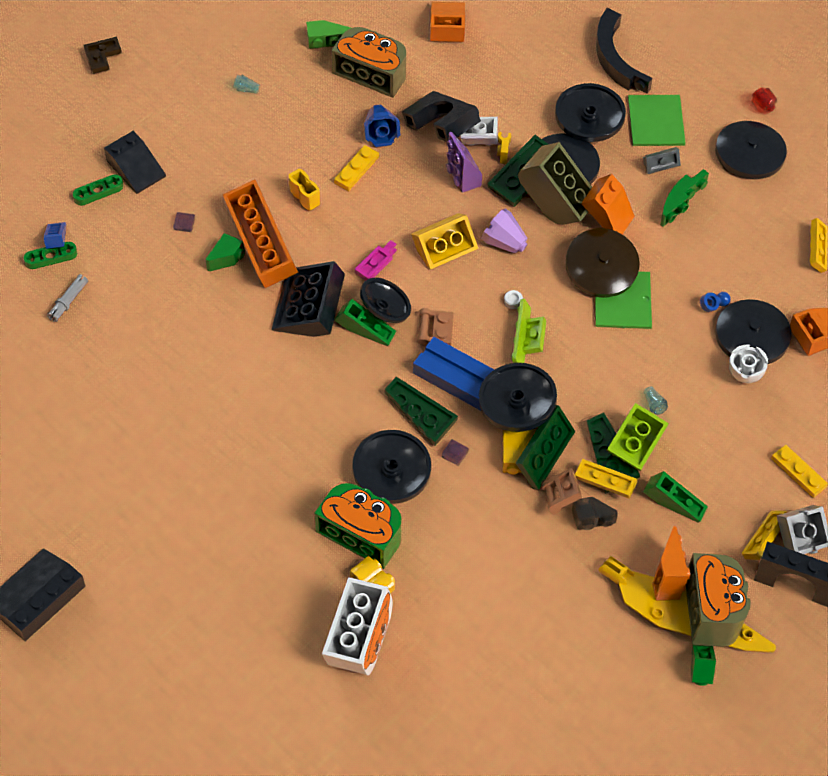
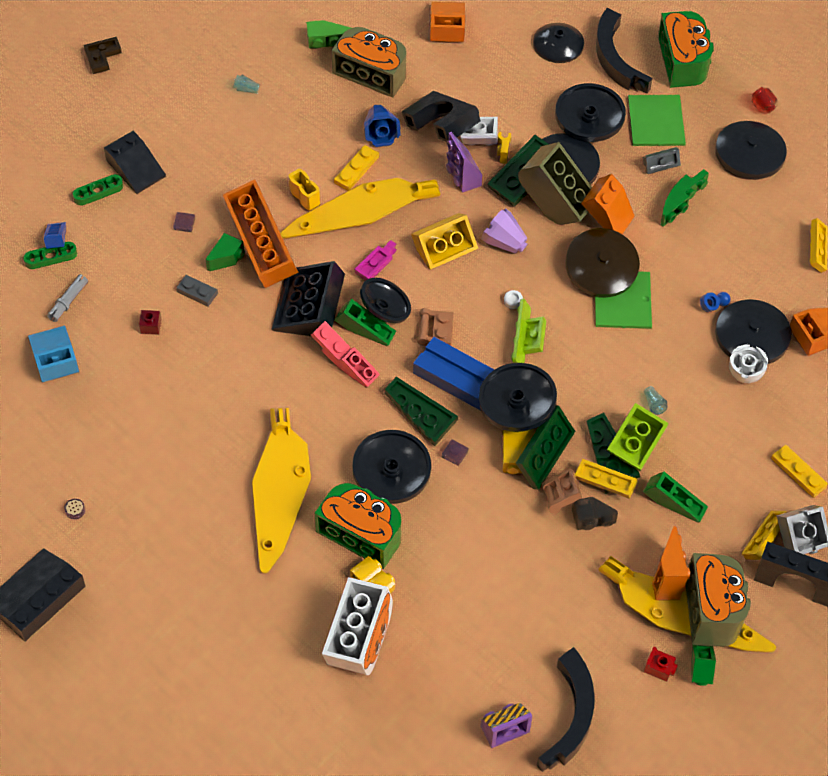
(53, 353): none -> dark azure slope
(74, 509): none -> tile
(150, 322): none -> dark red plate
(197, 290): none -> dark grey plate
(279, 488): none -> yellow wing
(343, 356): none -> coral slope
(362, 206): none -> yellow wing
(506, 724): none -> medium lavender slope
(558, 42): none -> black dish
(582, 688): none -> black arch
(658, 670): none -> red brick
(685, 48): none -> brick

